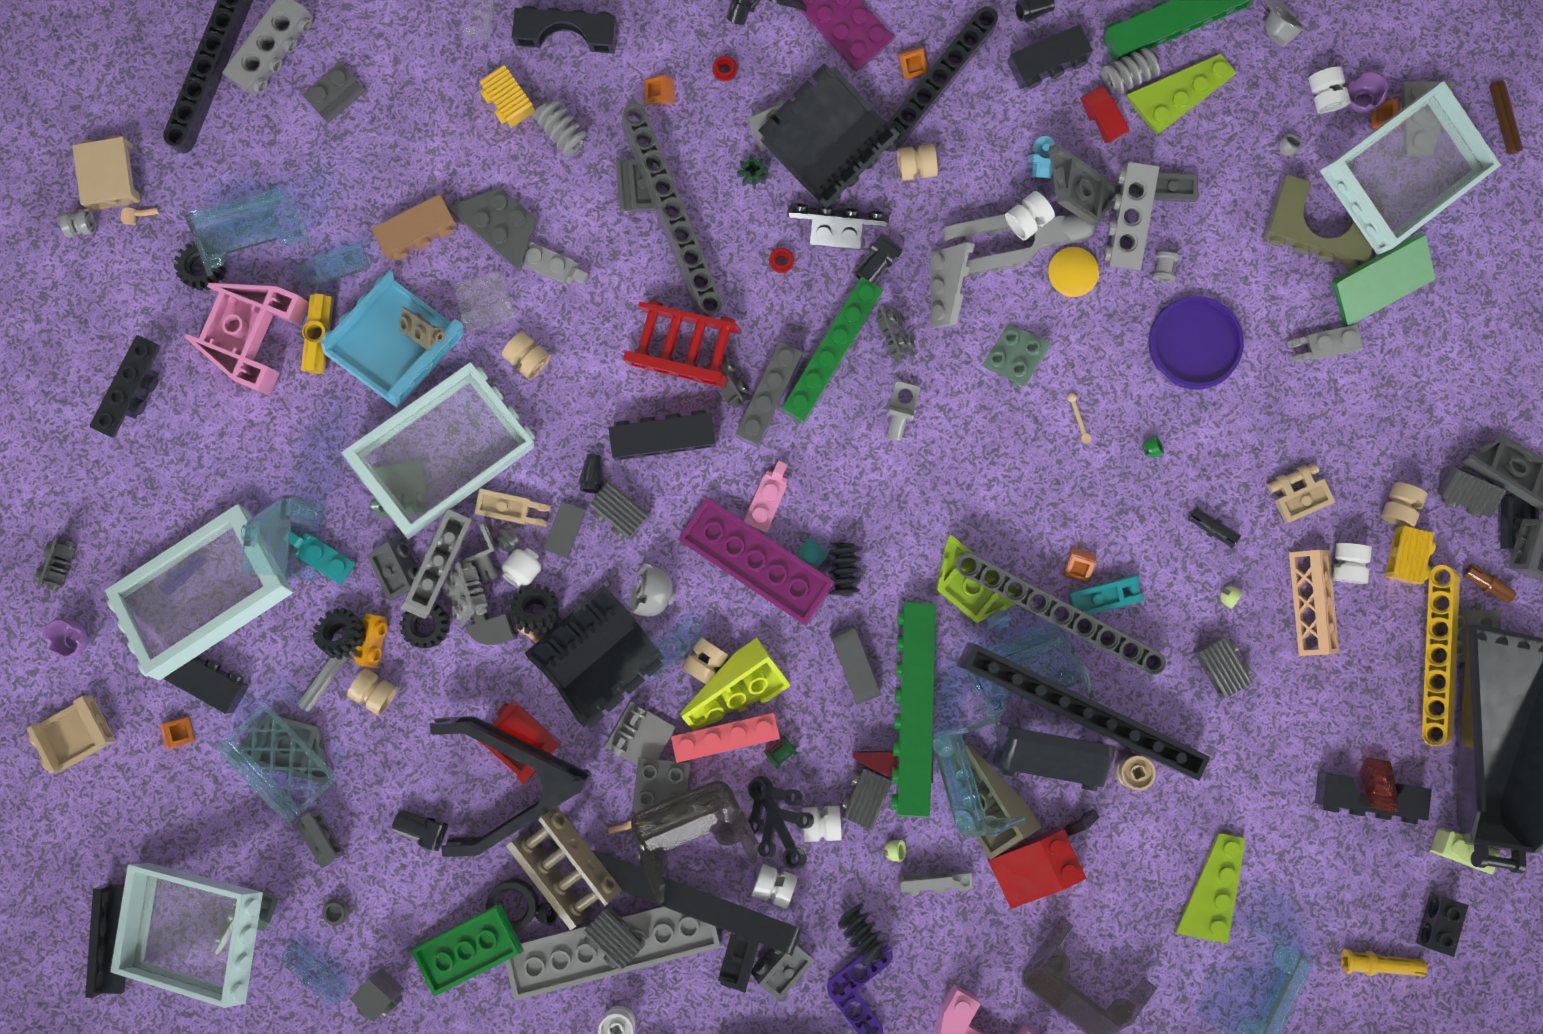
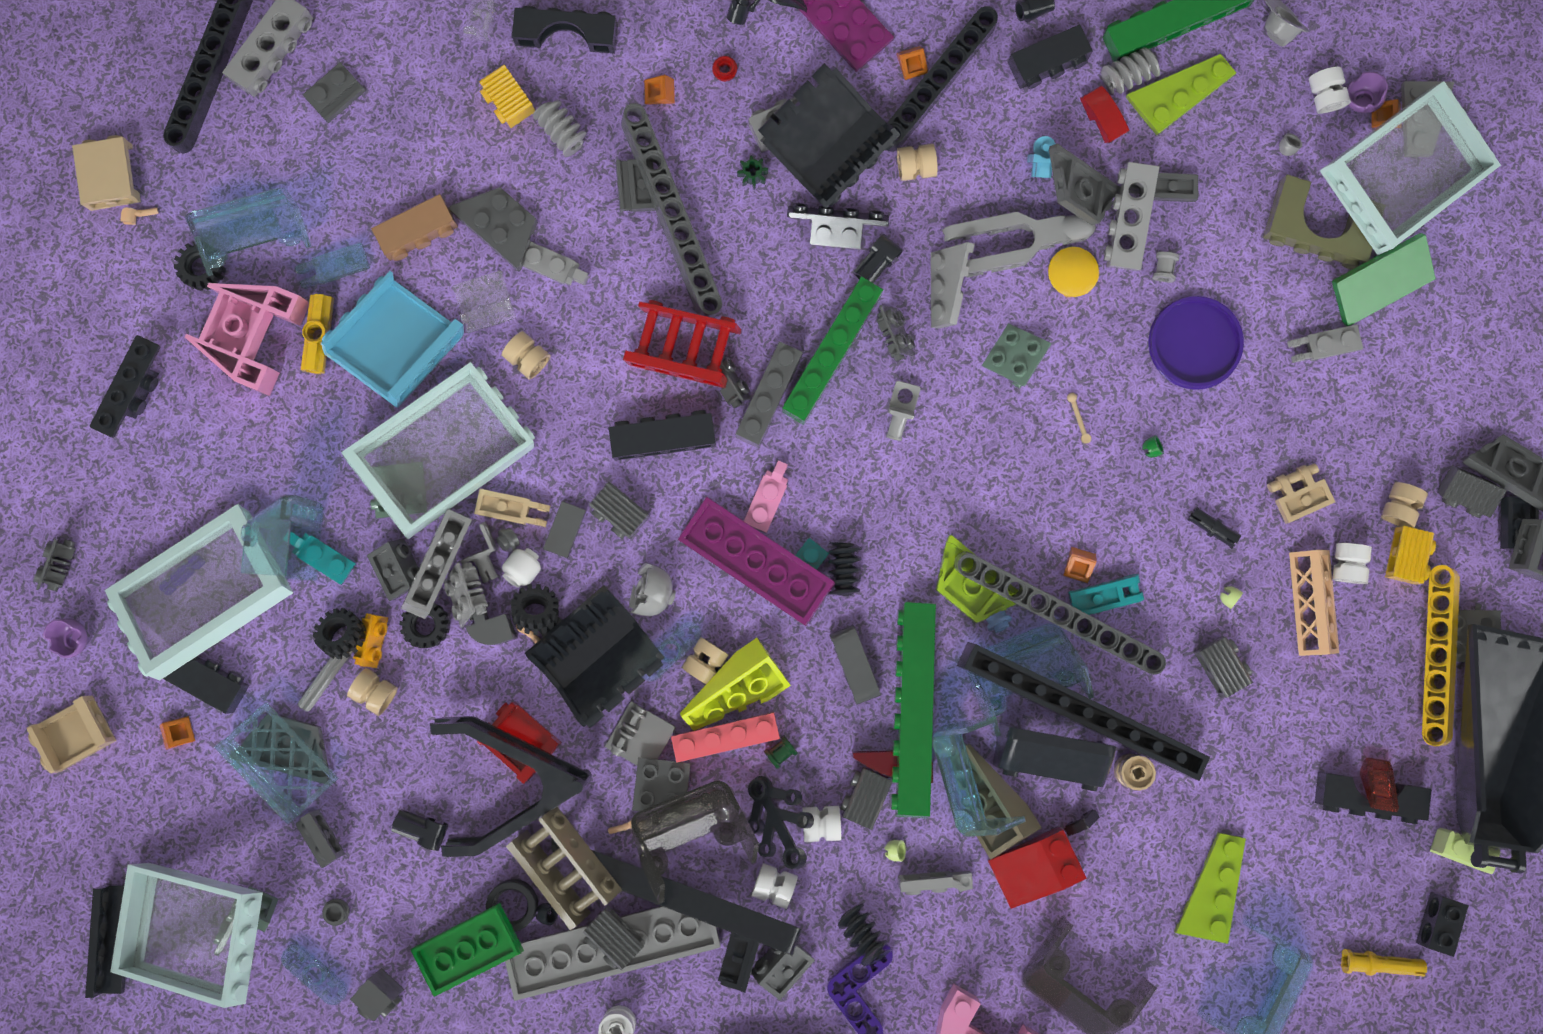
(77, 223): light grey wheel -> none
(419, 329): dark tan hinge -> none
(592, 475): black cone -> none
(781, 252): red plate -> none
(1032, 213): white wheel -> none
(1489, 583): dark orange axle -> none
(1506, 117): reddish brown axle -> none

